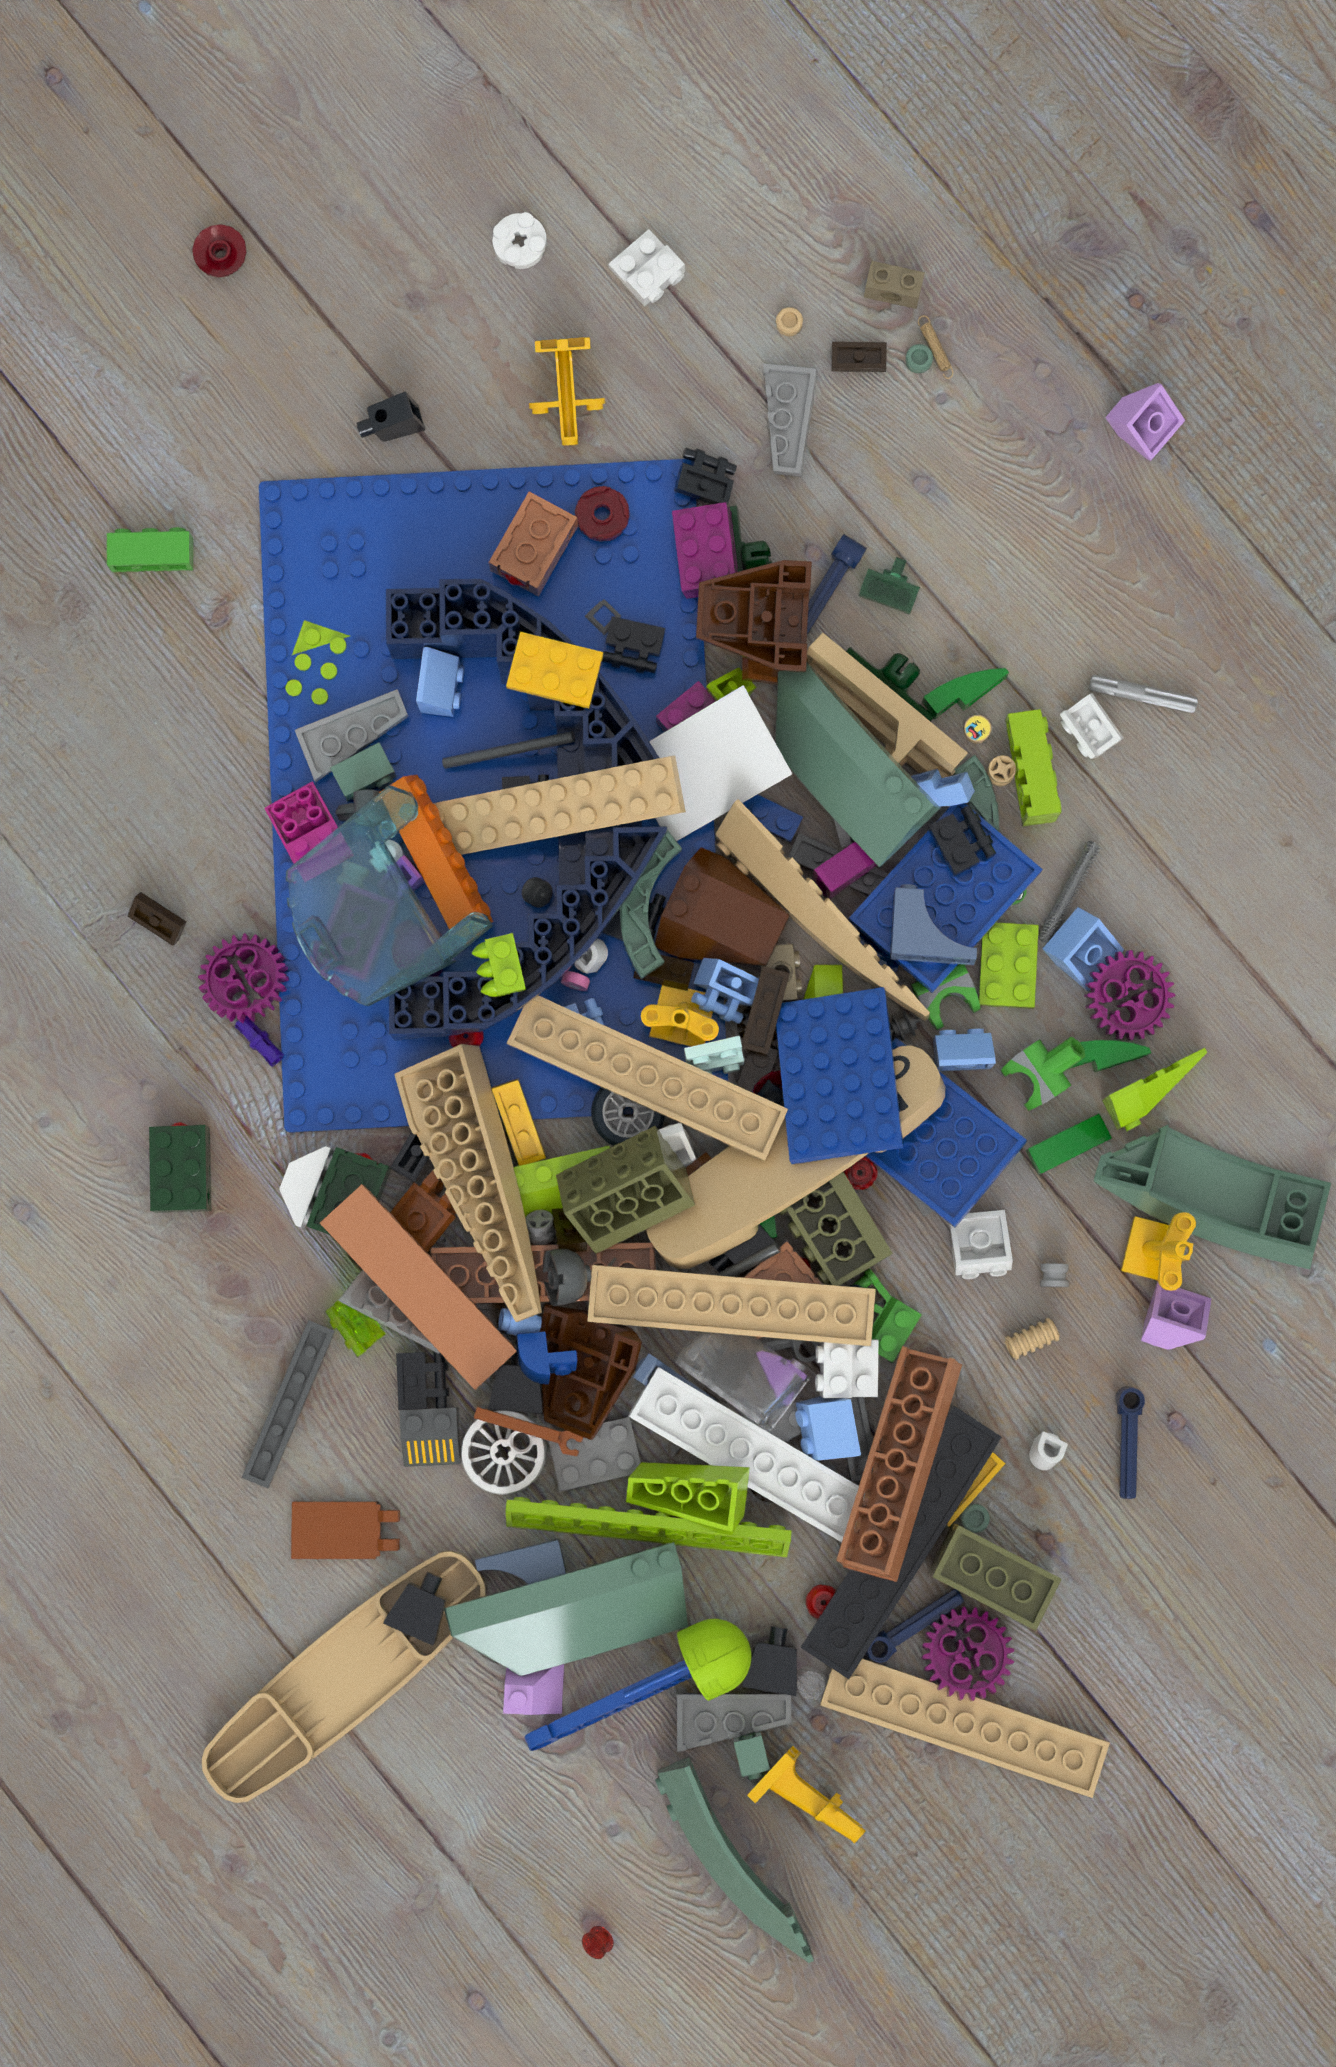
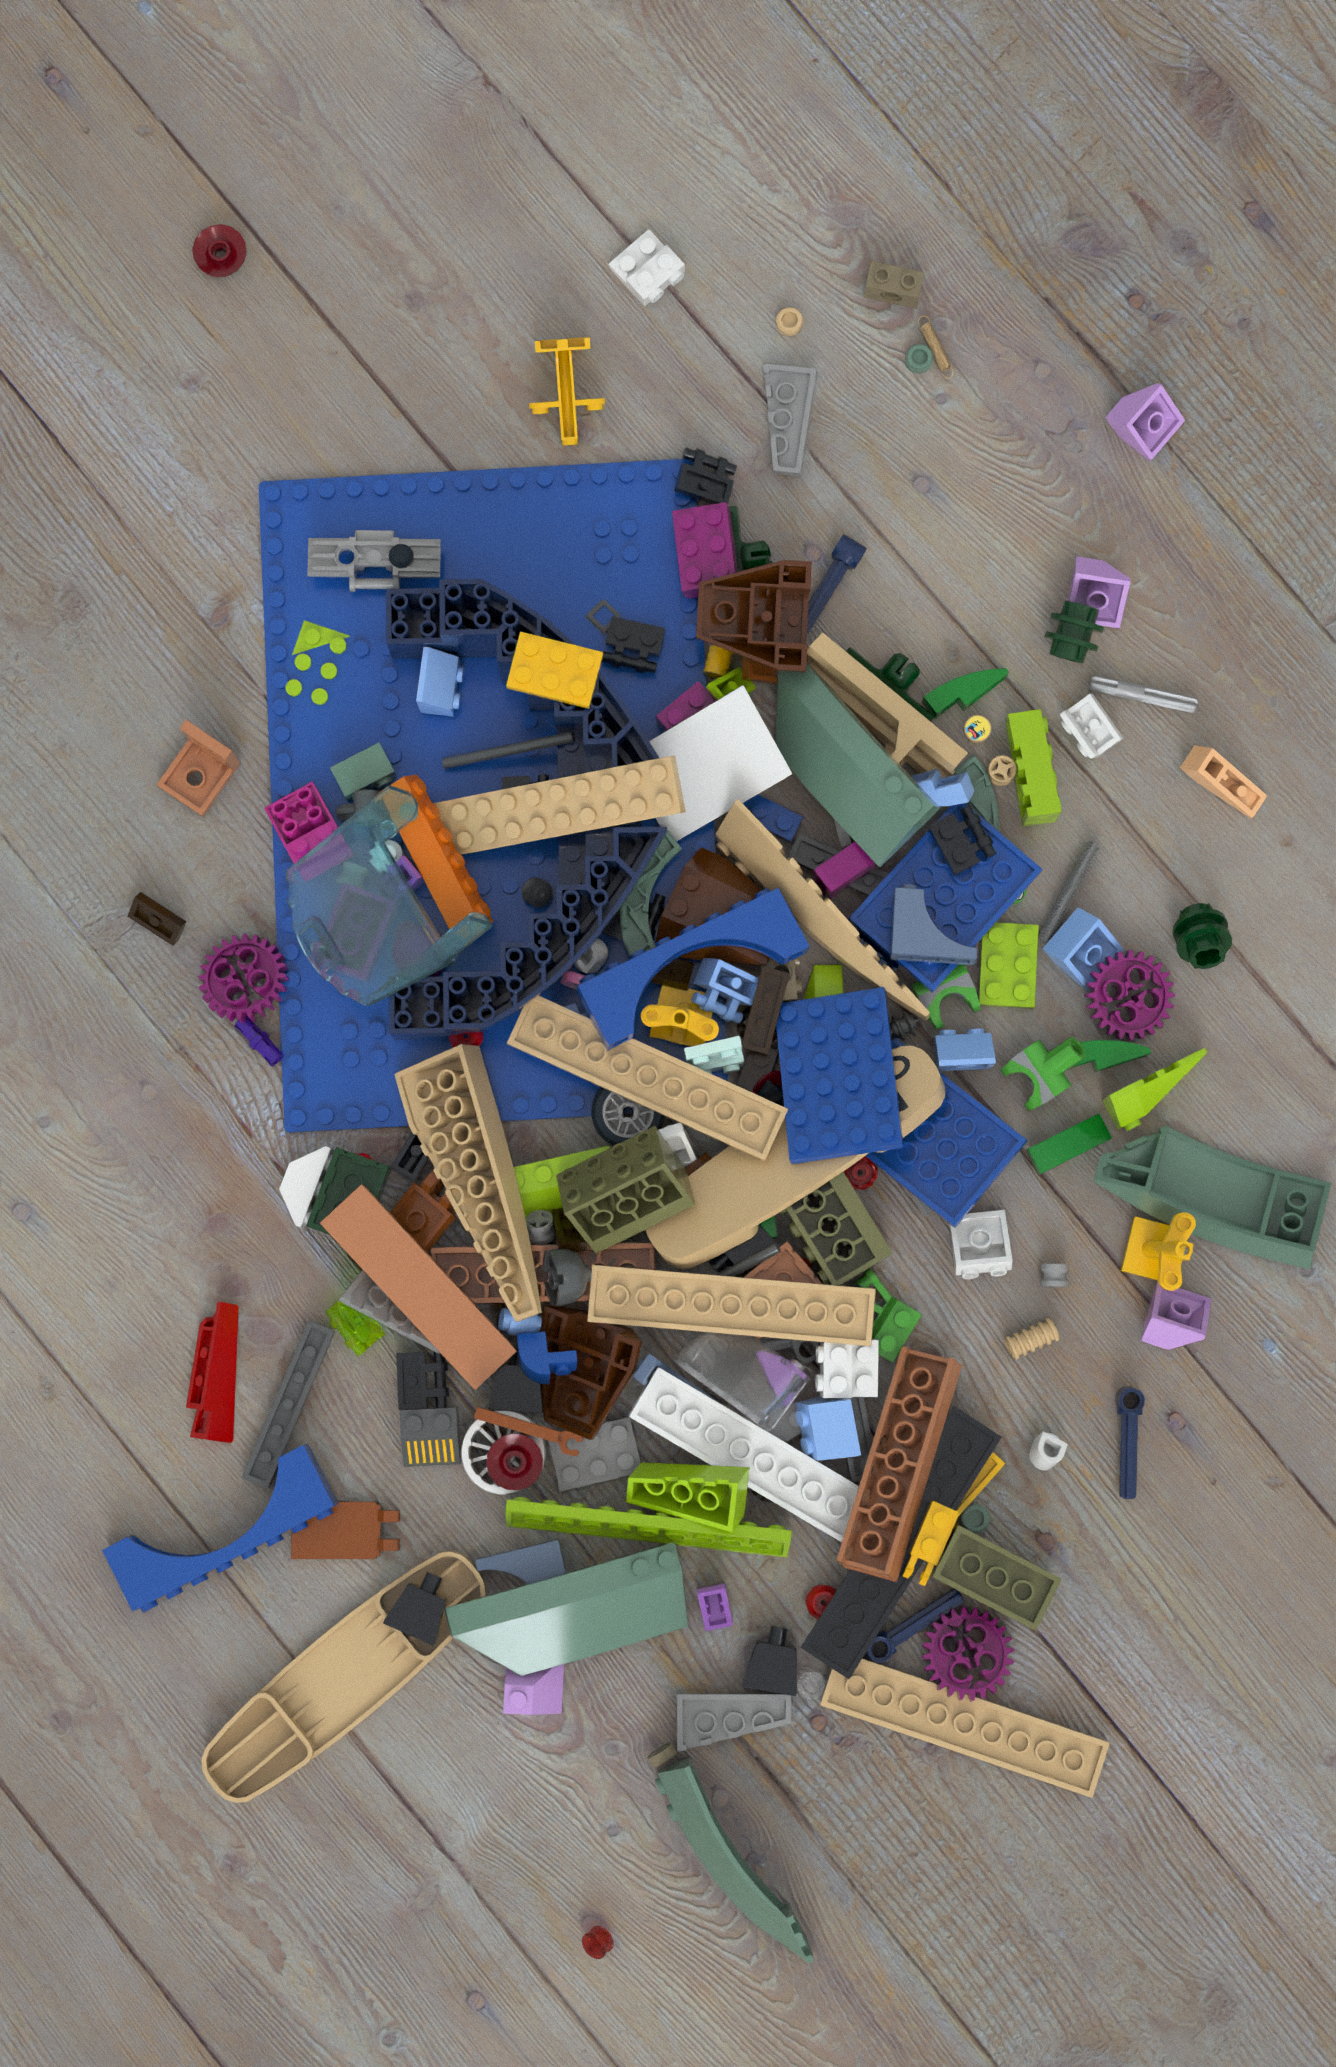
(150, 550): bright green brick -> none
(151, 1573): none -> blue arch
(180, 1168): dark green piece -> none
(200, 755): none -> nougat bracket
(215, 1375): none -> red wedge
(348, 732): light grey wing -> none
(375, 549): none -> light grey piece
(392, 418): black torso -> none
(499, 1461): none -> dark red dish
(502, 966): lime plate -> none
(518, 1122): yellow plate -> none
(525, 226): white plate -> none
(533, 544): nougat piece -> none
(602, 529): dark red tile -> none
(662, 1754): none -> dark tan tile
(713, 1655): piece -> none
(714, 1606): none -> medium lavender slope
(717, 662): none -> yellow hinge
(751, 1755): sand green brick -> none
(758, 925): none -> blue arch
(789, 1785): yellow piece -> none
(859, 356): dark brown plate -> none
(890, 588): clear green hinge -> none
(931, 1539): none -> yellow hinge
(1074, 631): none -> dark green piece
(1100, 587): none -> lavender slope
(1202, 936): none -> dark green piece
(1223, 780): none -> light nougat slope

